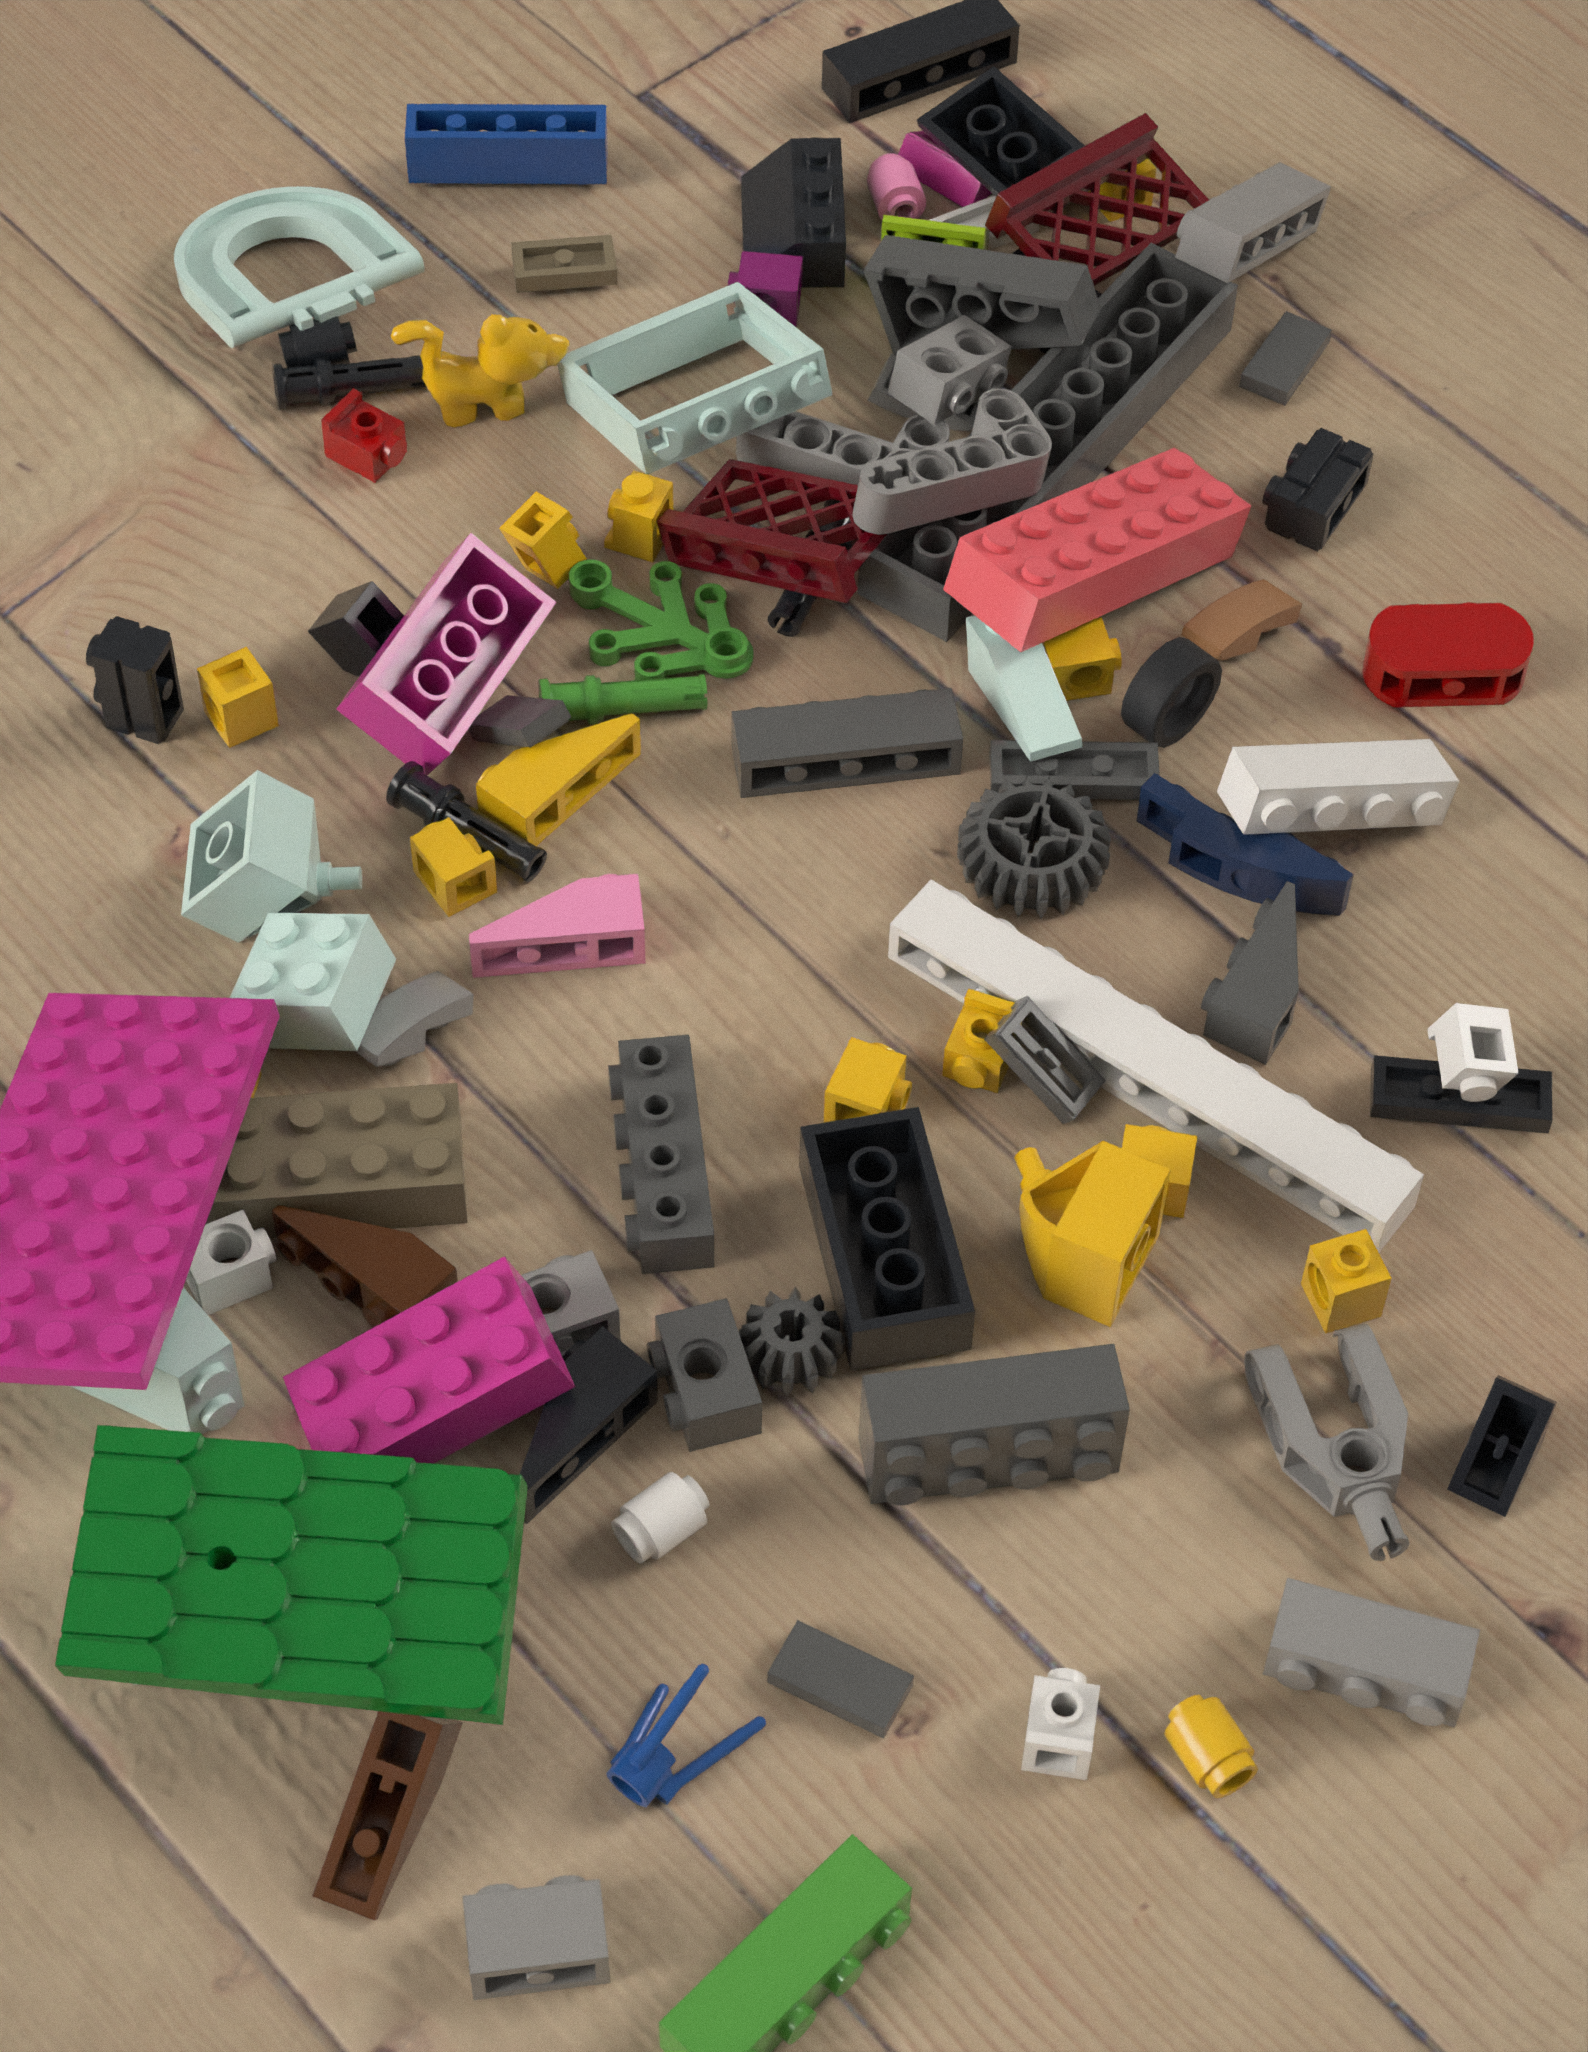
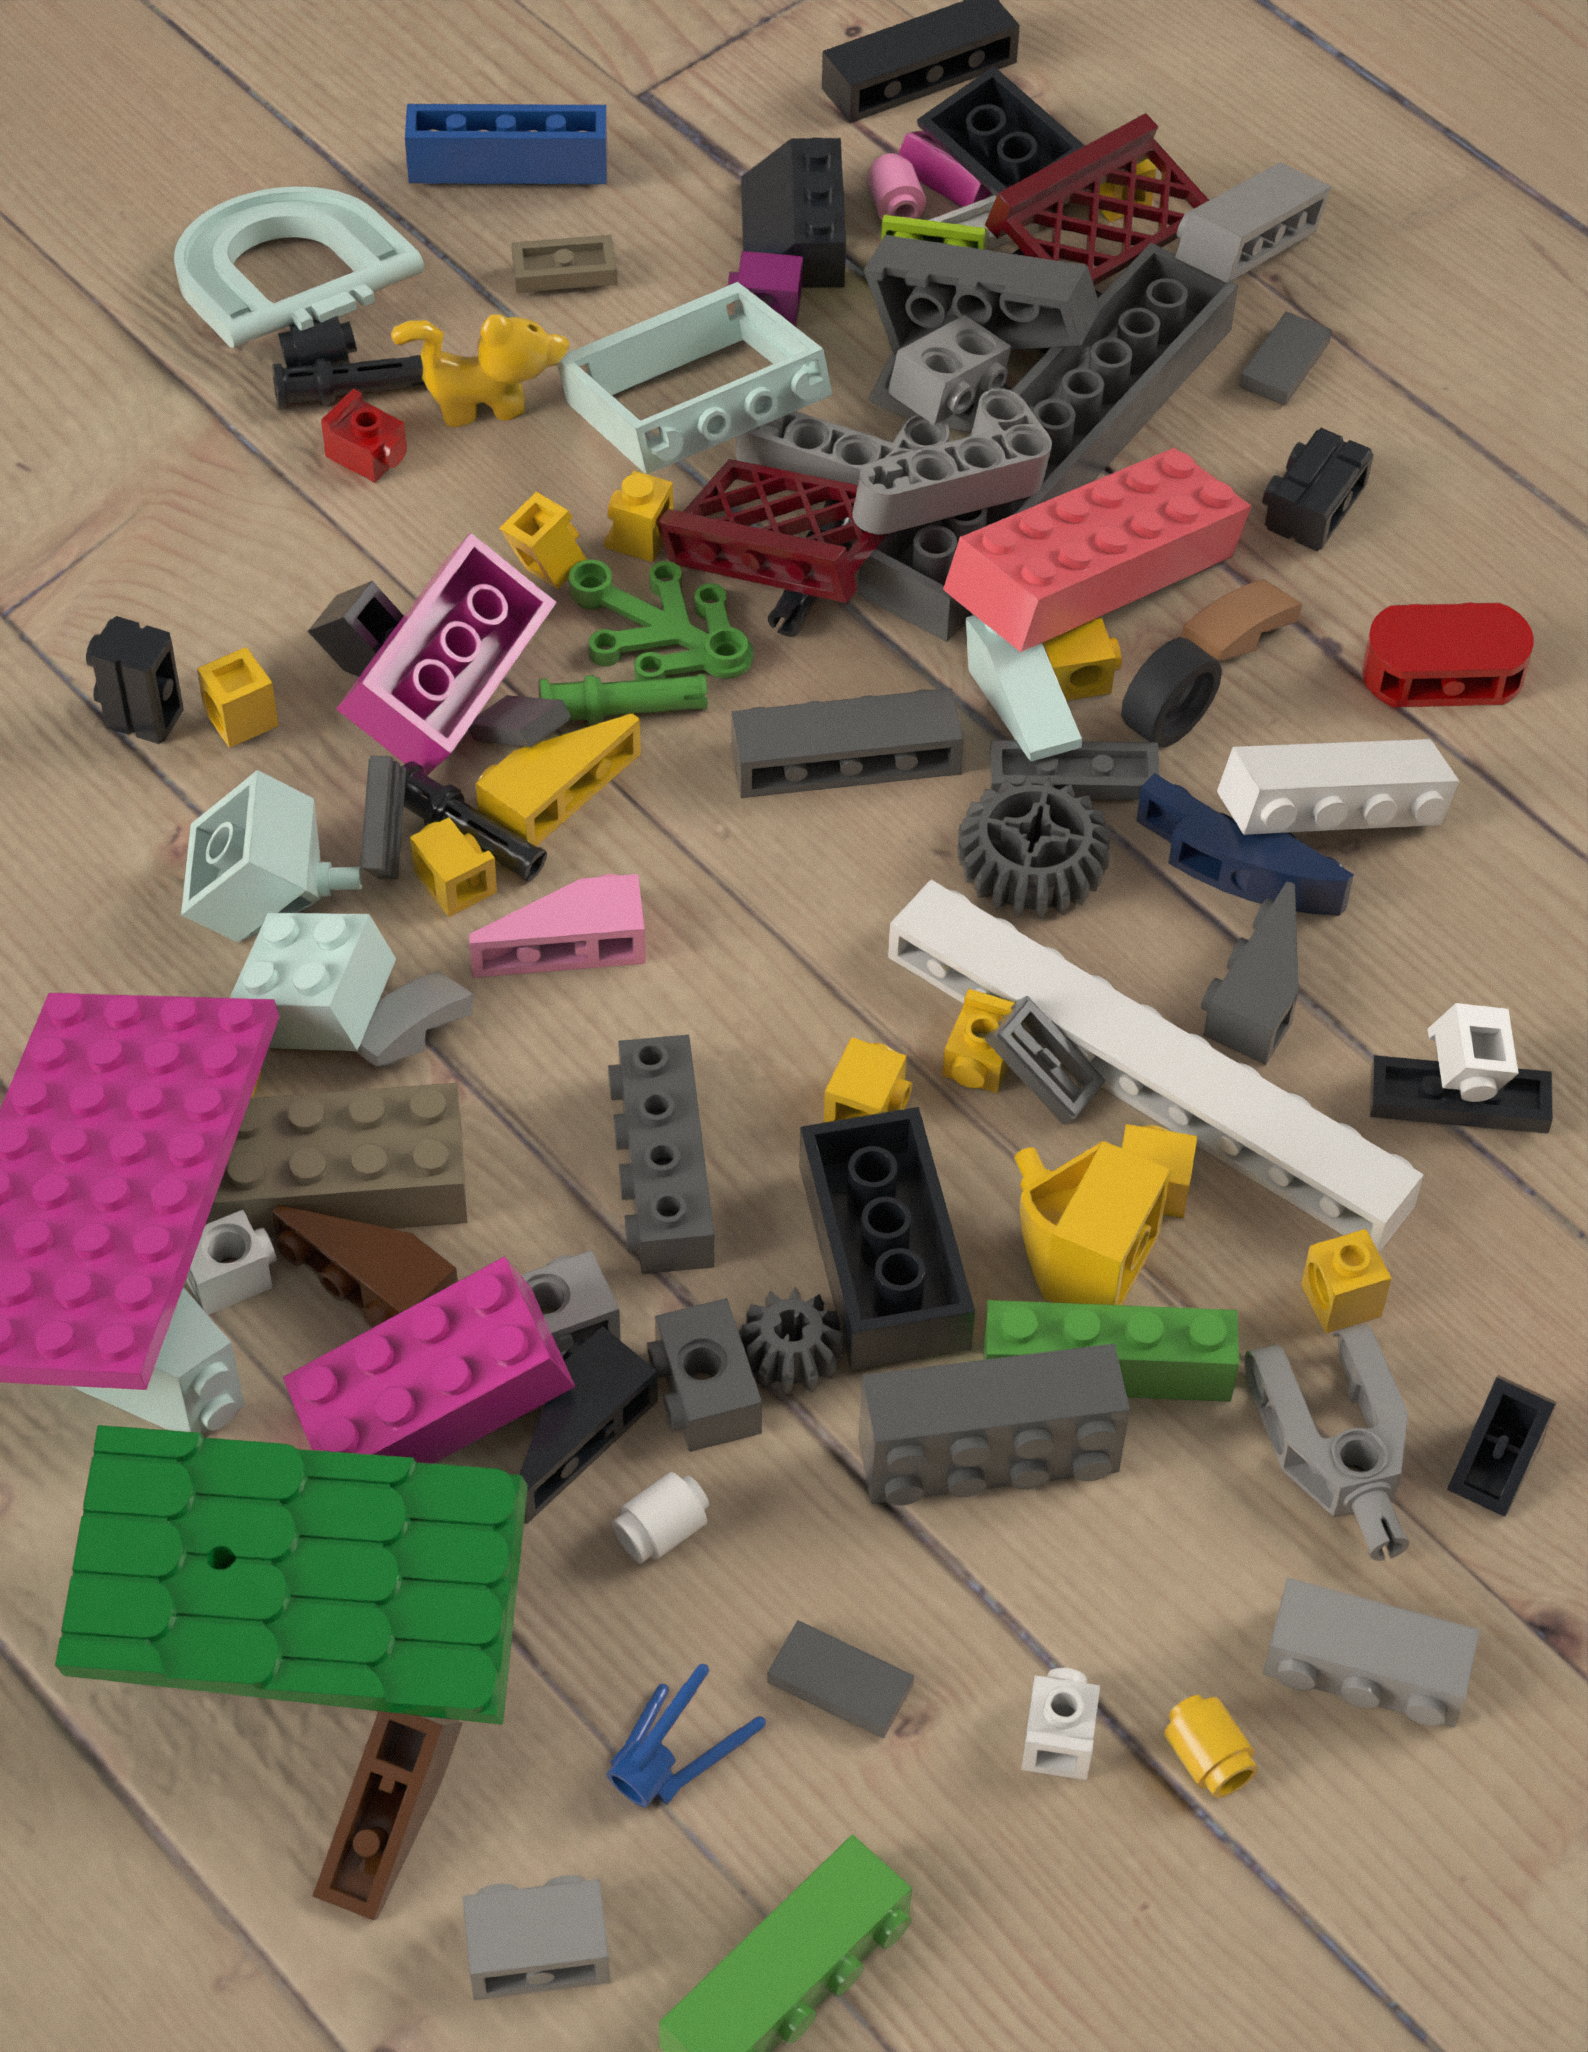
(383, 817): none -> dark grey tile
(1158, 1348): none -> bright green brick

